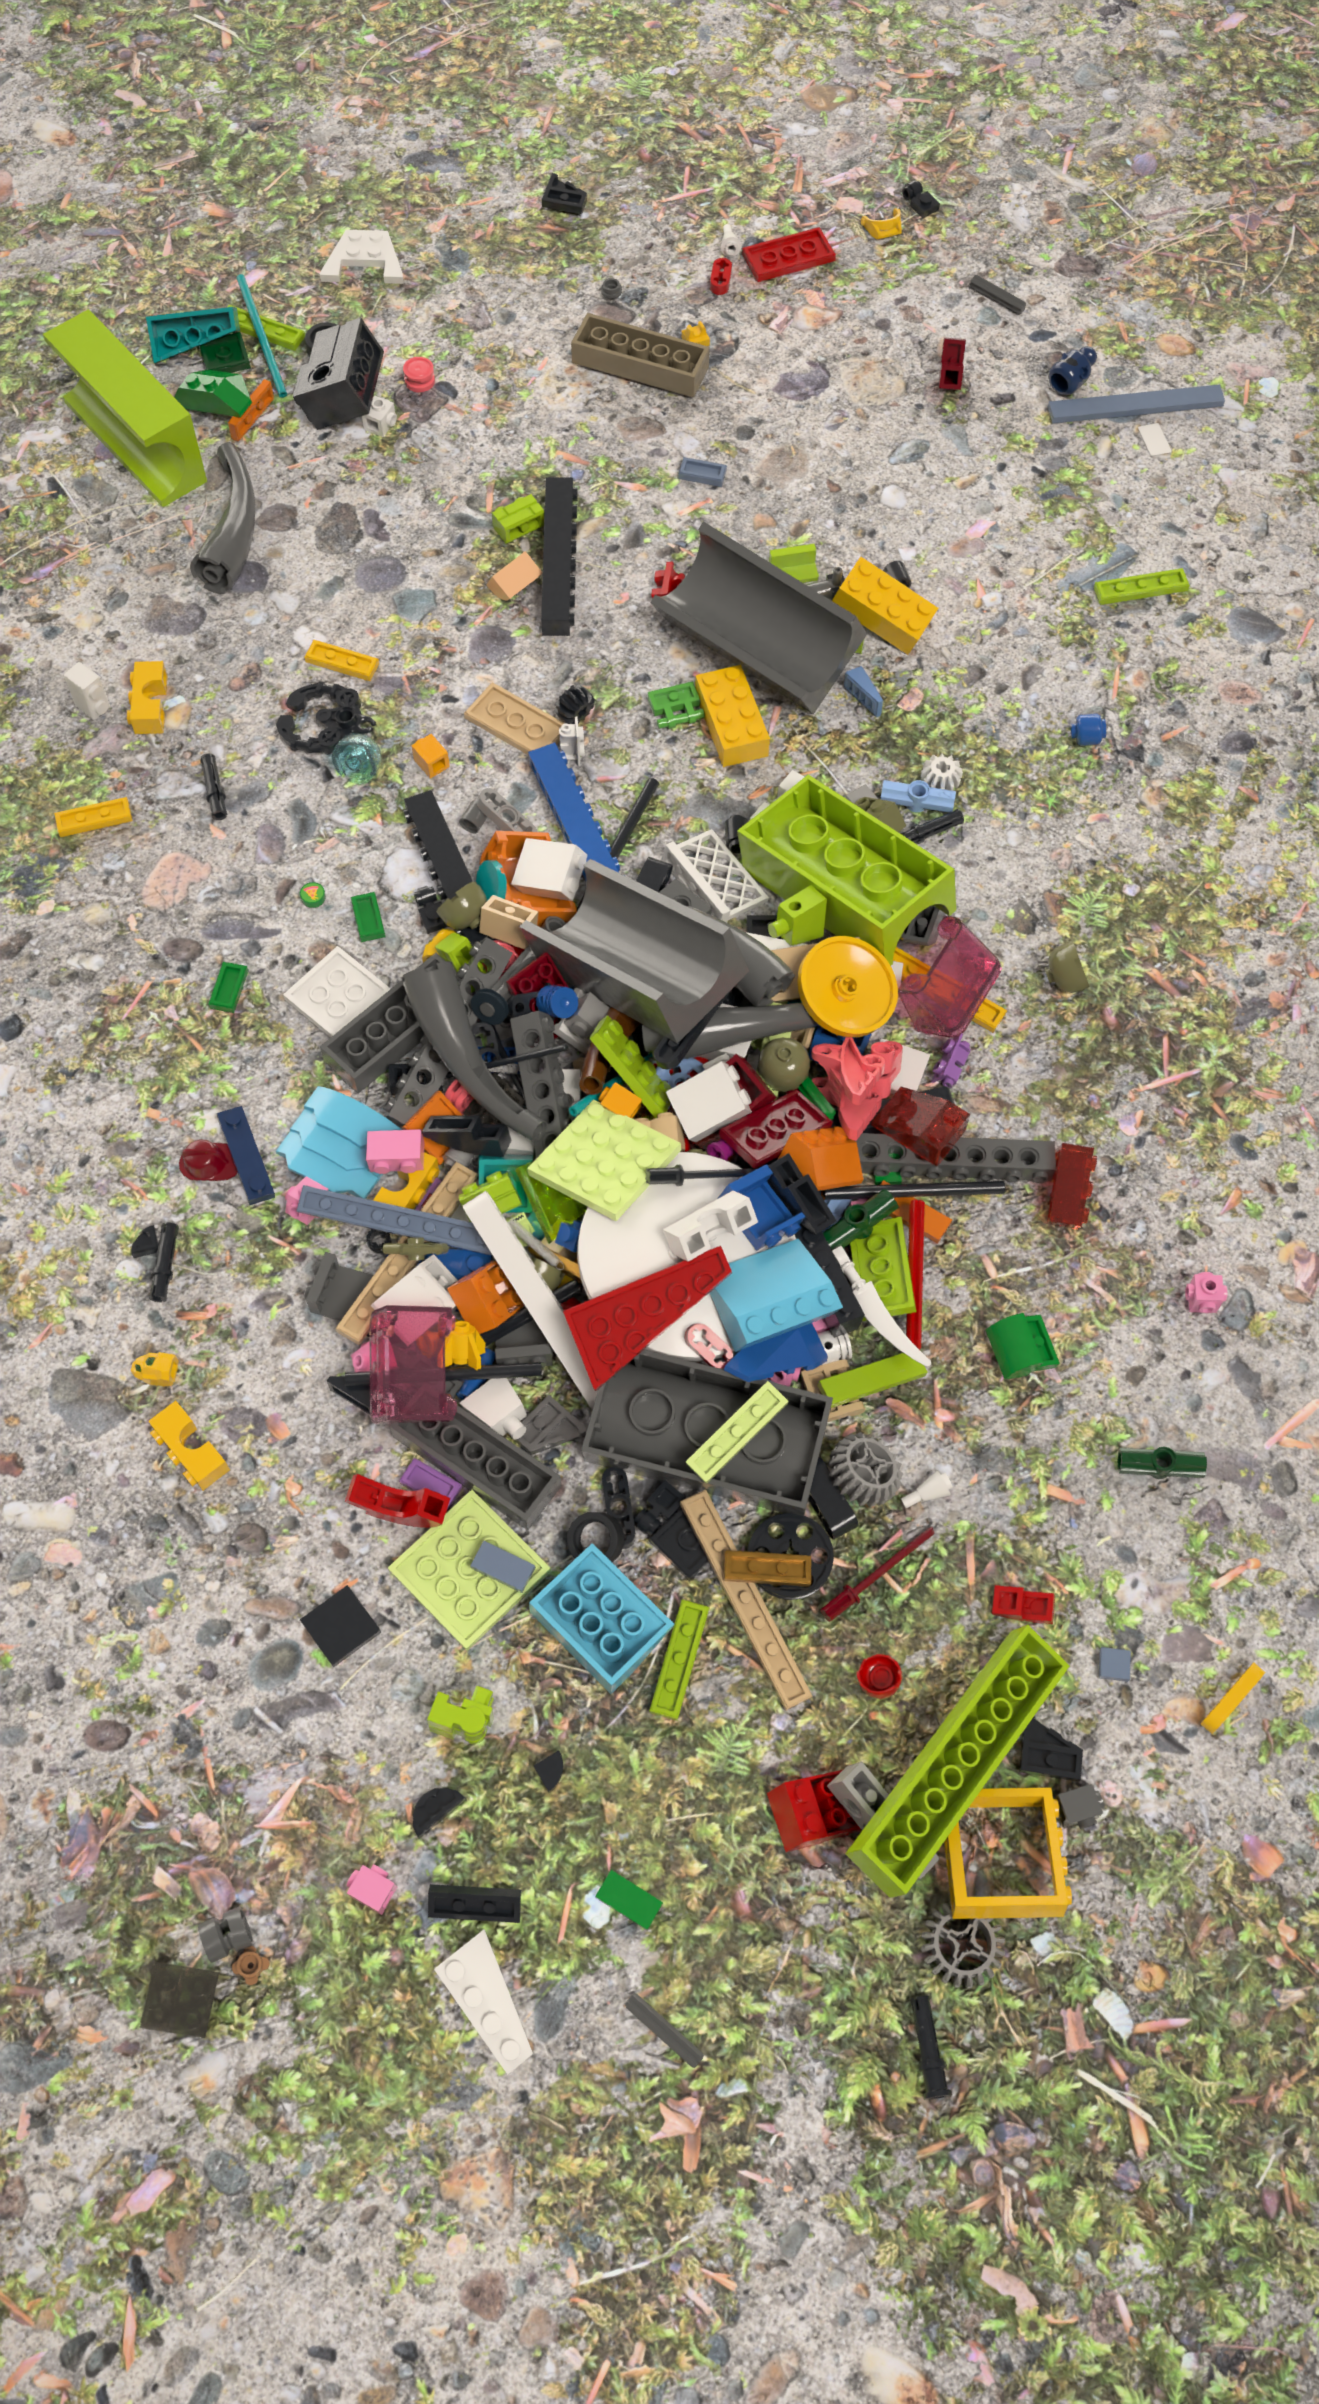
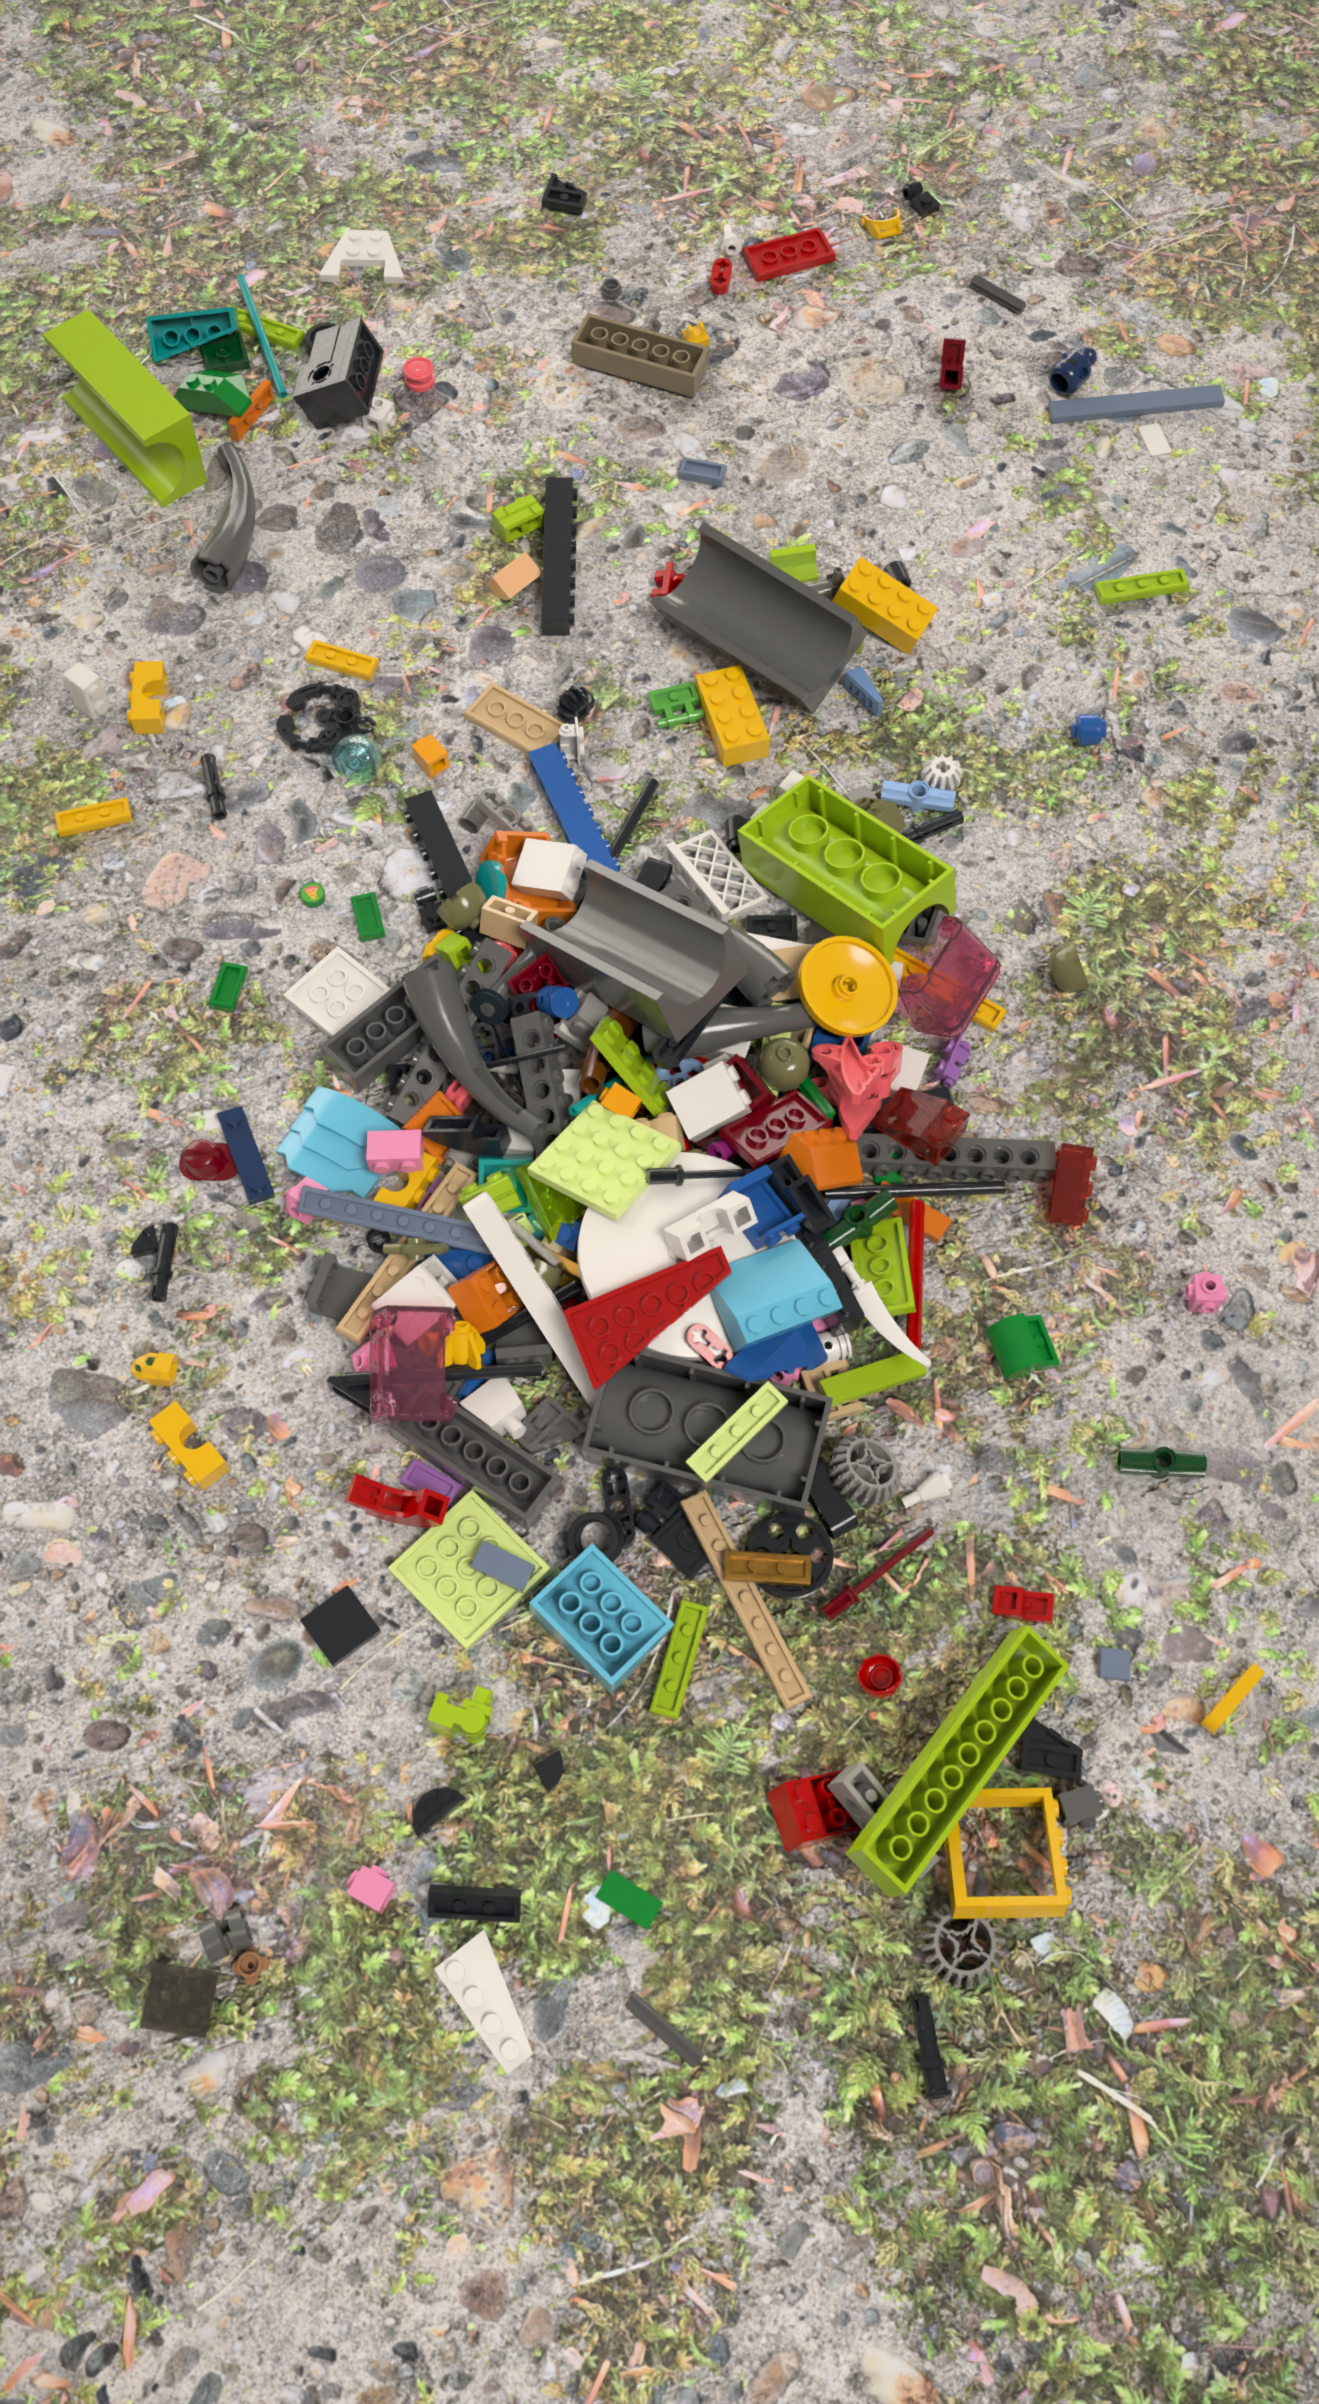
(800, 917): lime torso -> none

